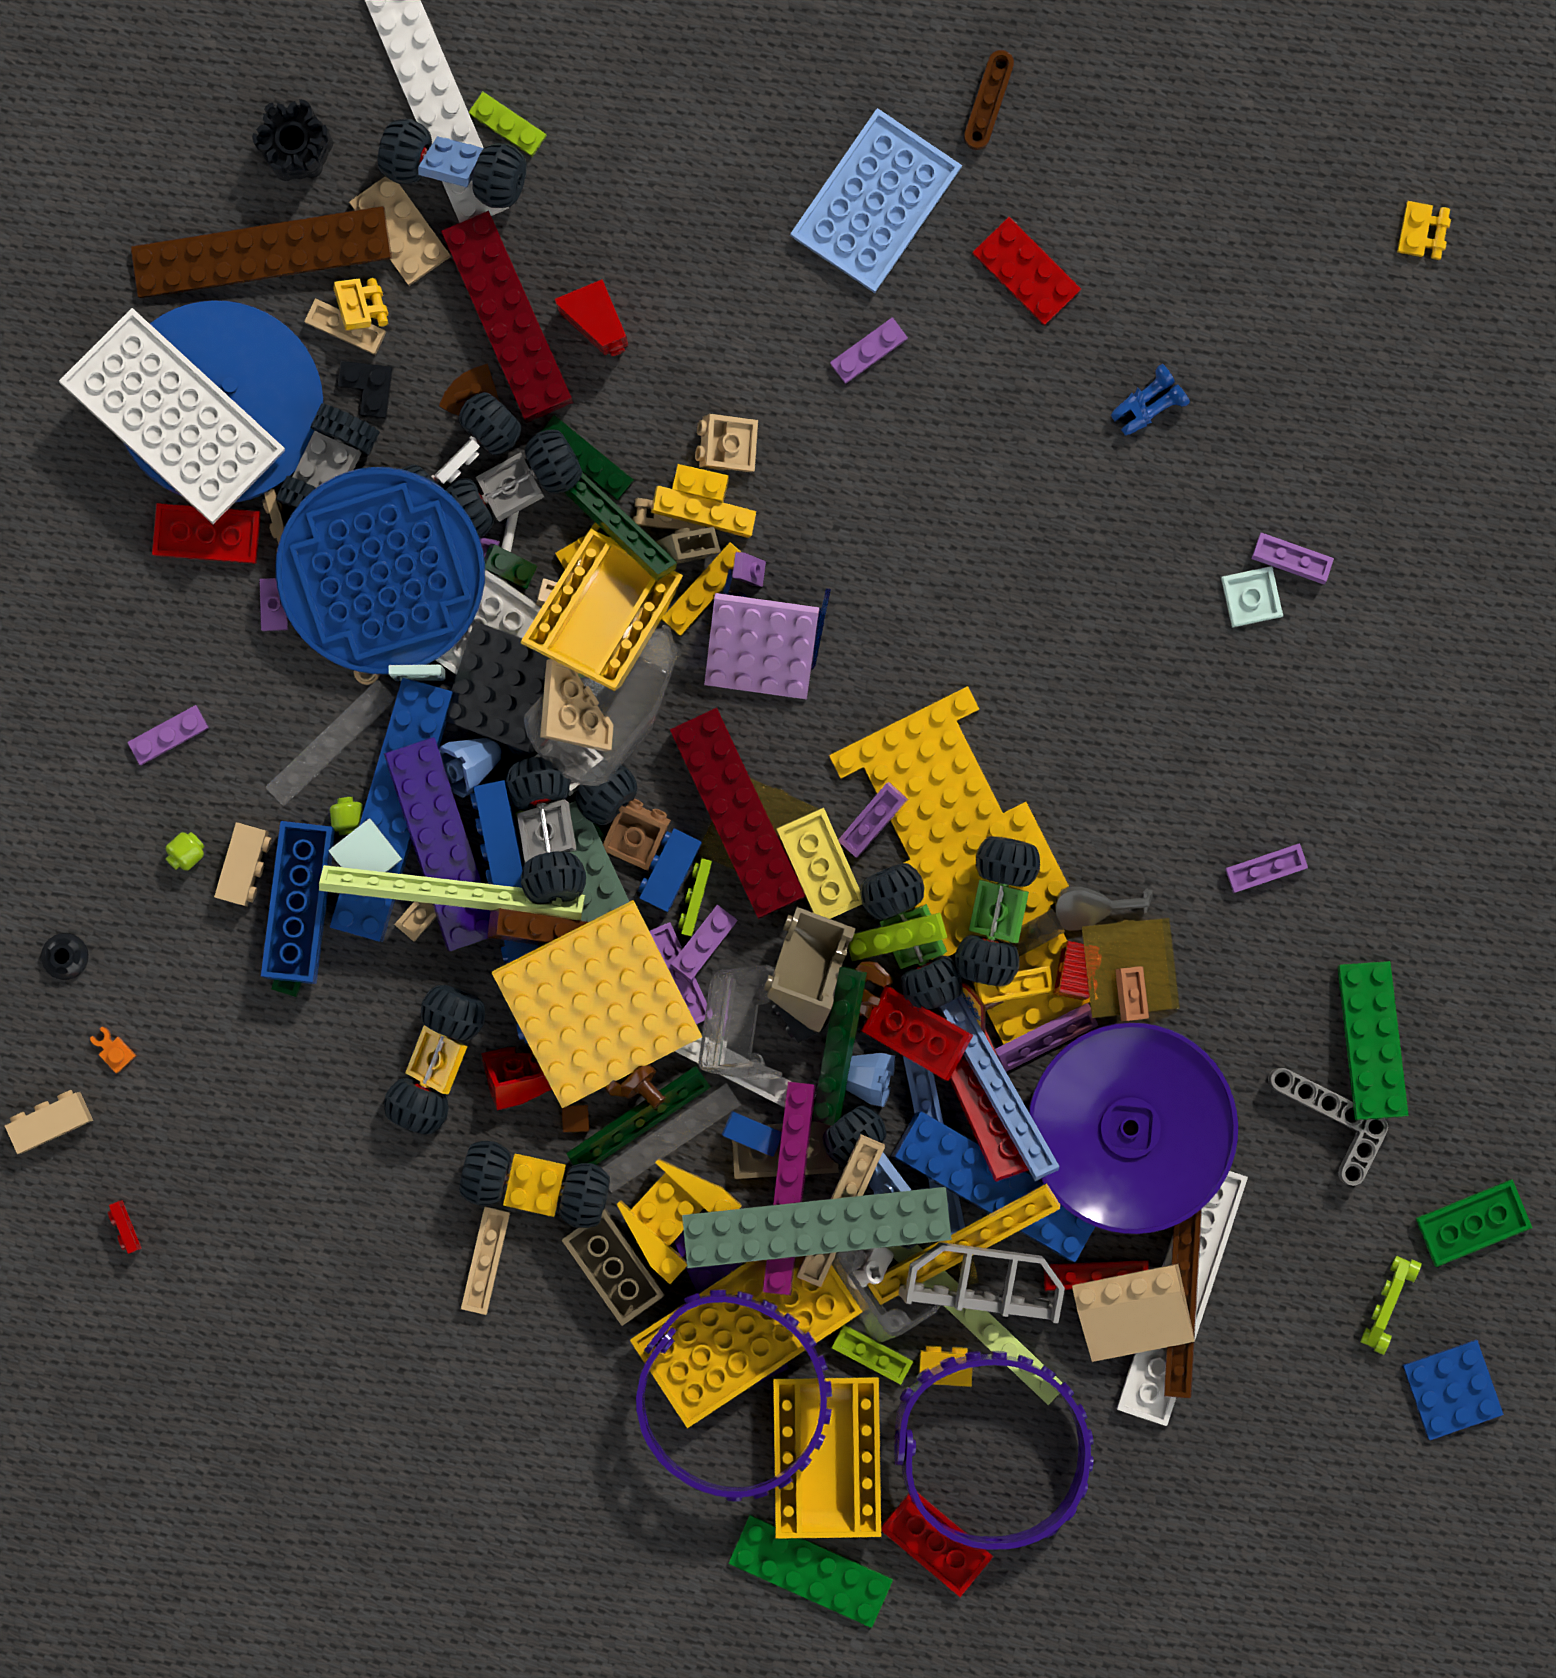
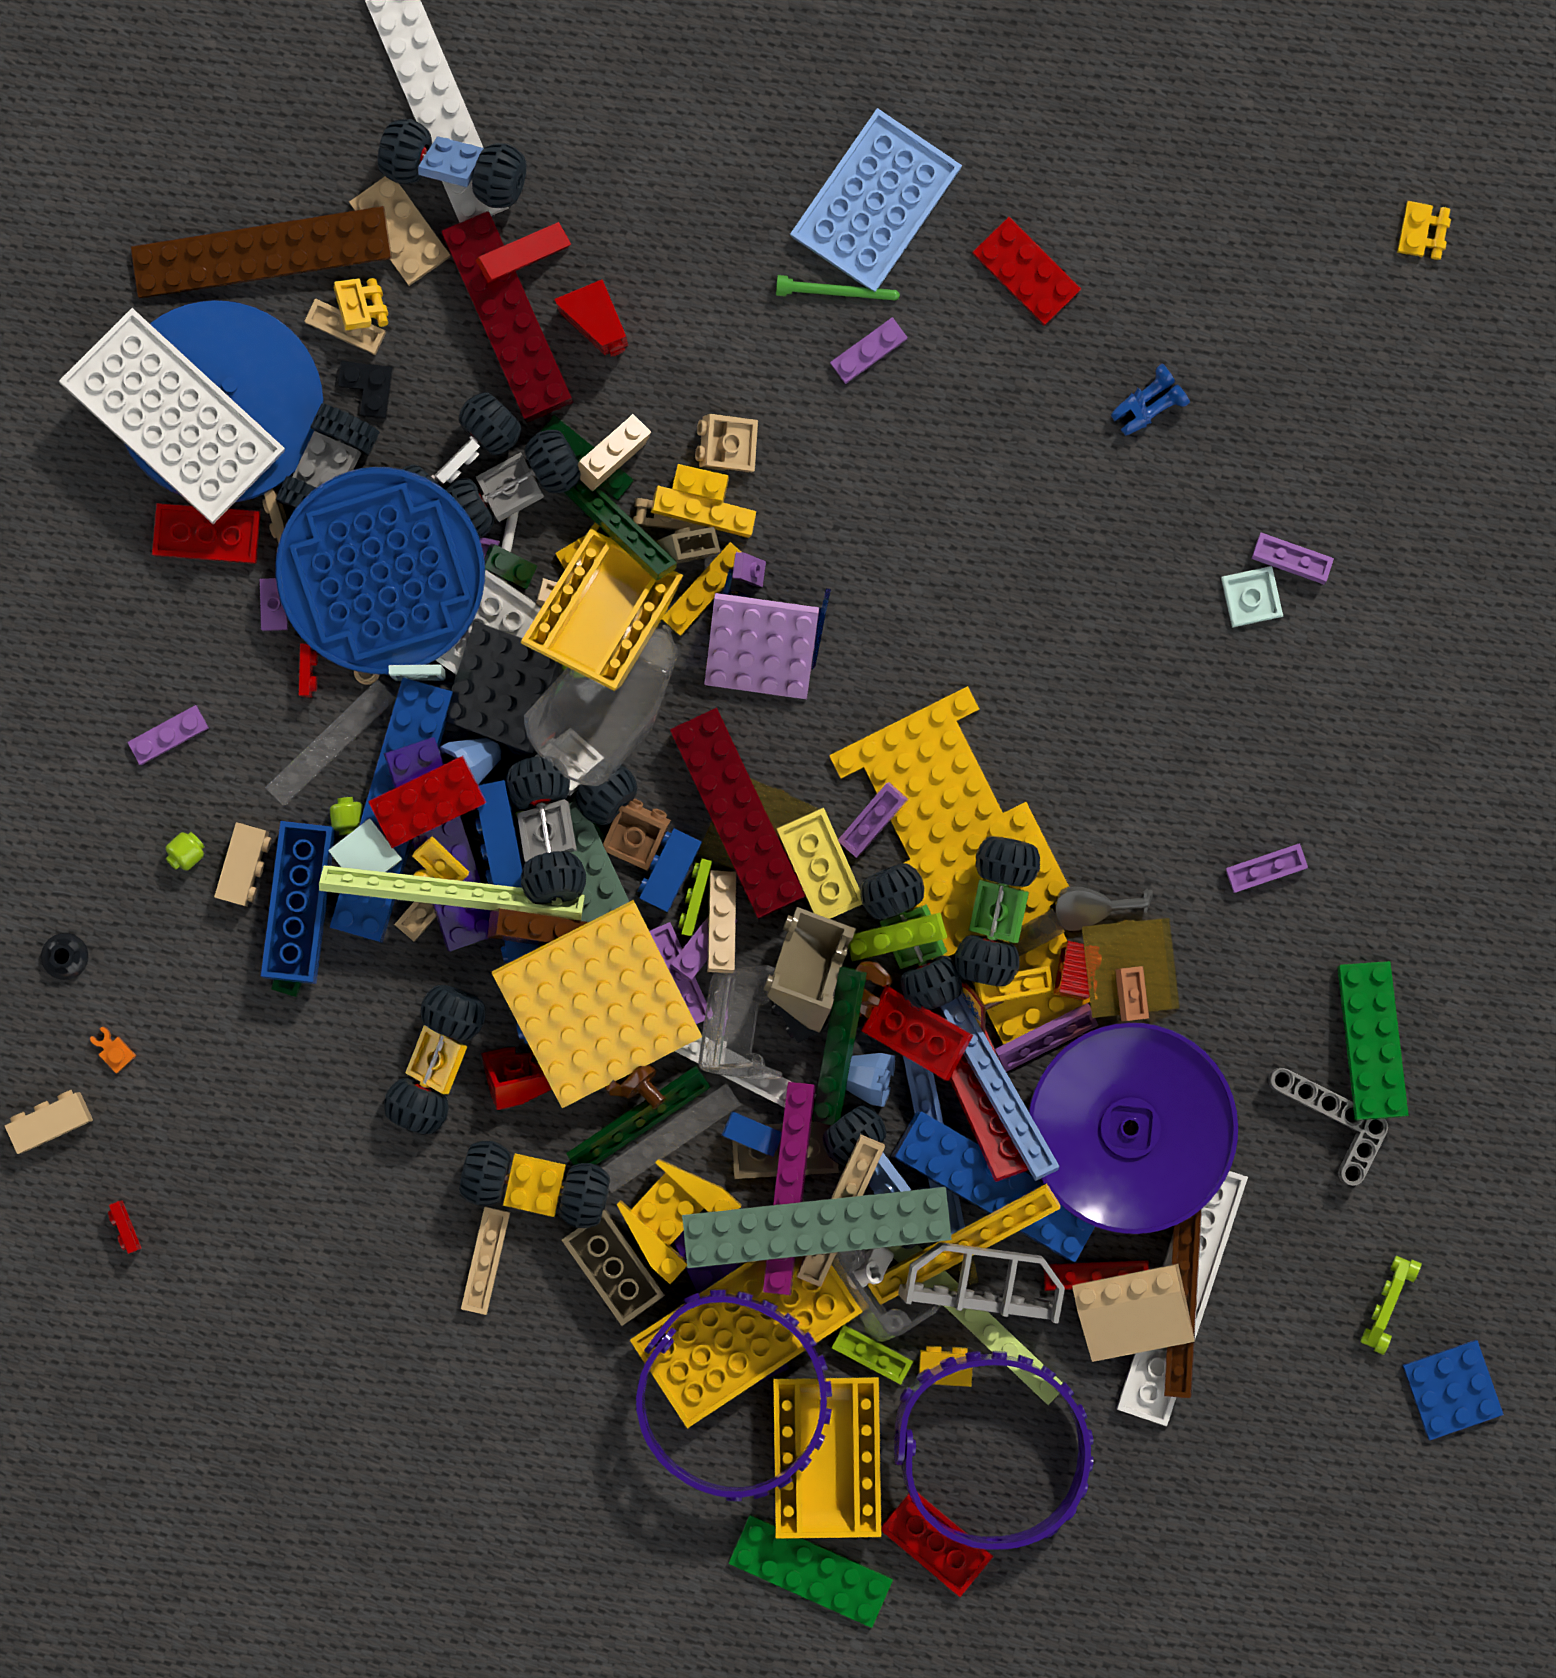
(279, 126): black piece -> none
(307, 681): none -> red plate
(427, 801): none -> red plate
(438, 862): none -> yellow plate
(466, 386): reddish brown shield -> none
(507, 124): lime plate -> none
(523, 252): none -> red tile
(572, 711): tan plate -> none
(575, 1118): reddish brown tile -> none
(613, 452): none -> brick
(721, 922): none -> tan plate
(787, 286): none -> bright green piece
(989, 99): reddish brown plate -> none
(1473, 1223): green plate -> none

